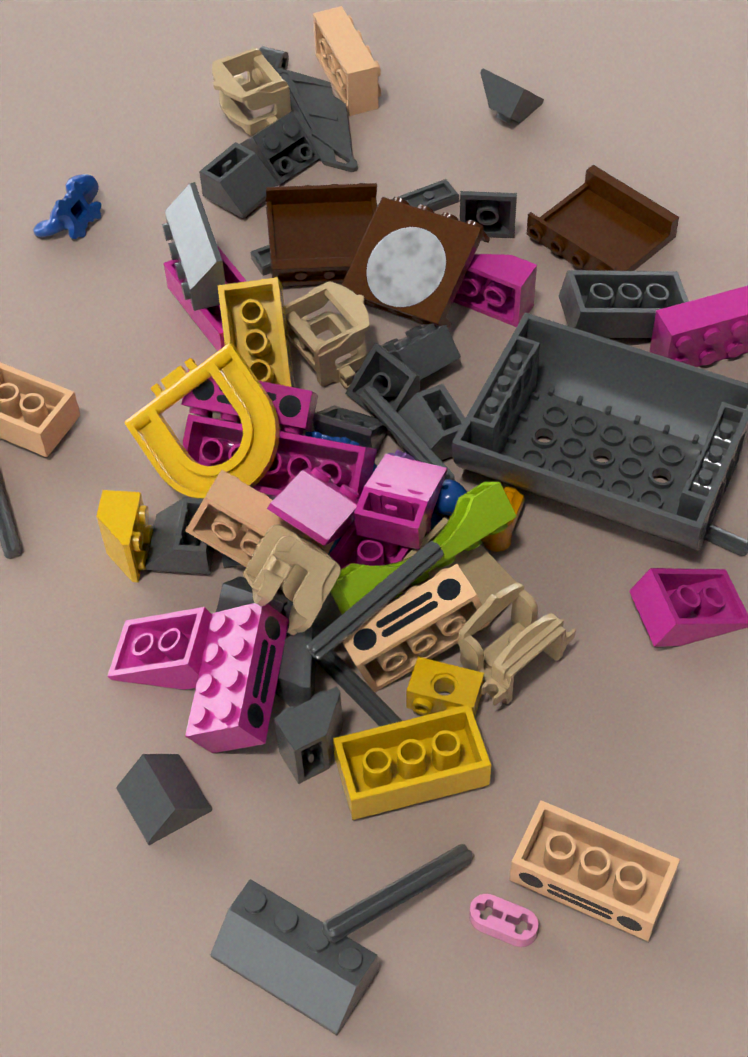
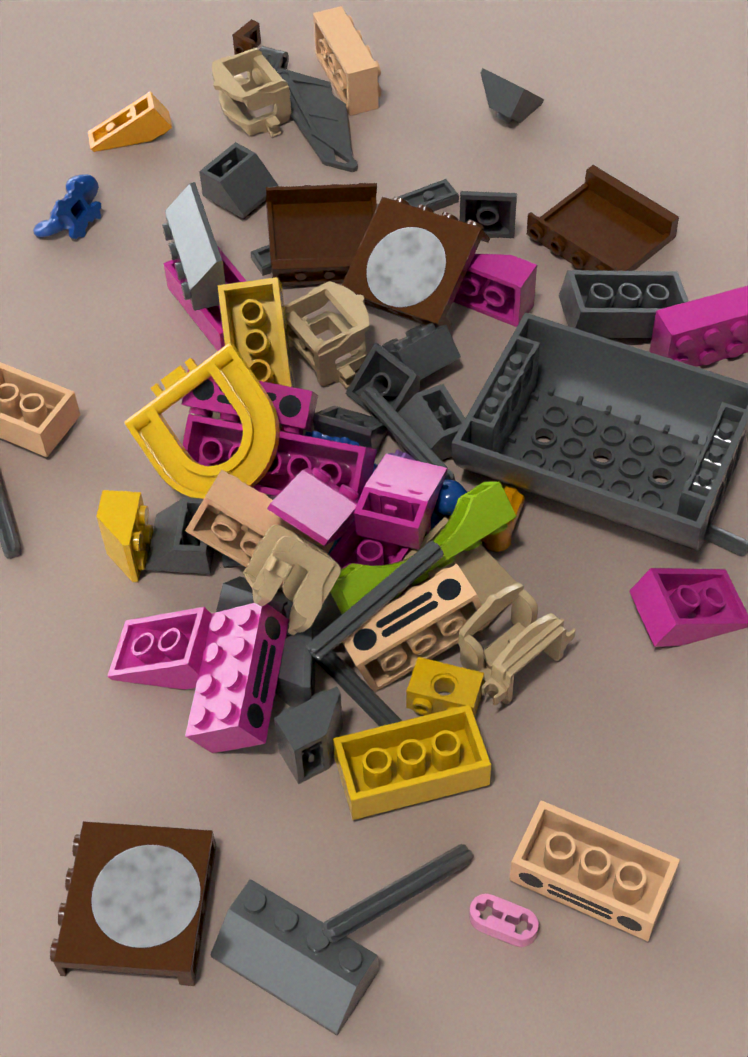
(133, 125): none -> light orange slope
(135, 900): none -> panel
(161, 795): dark grey slope -> none
(247, 37): none -> reddish brown bracket
(282, 148): dark grey slope -> none

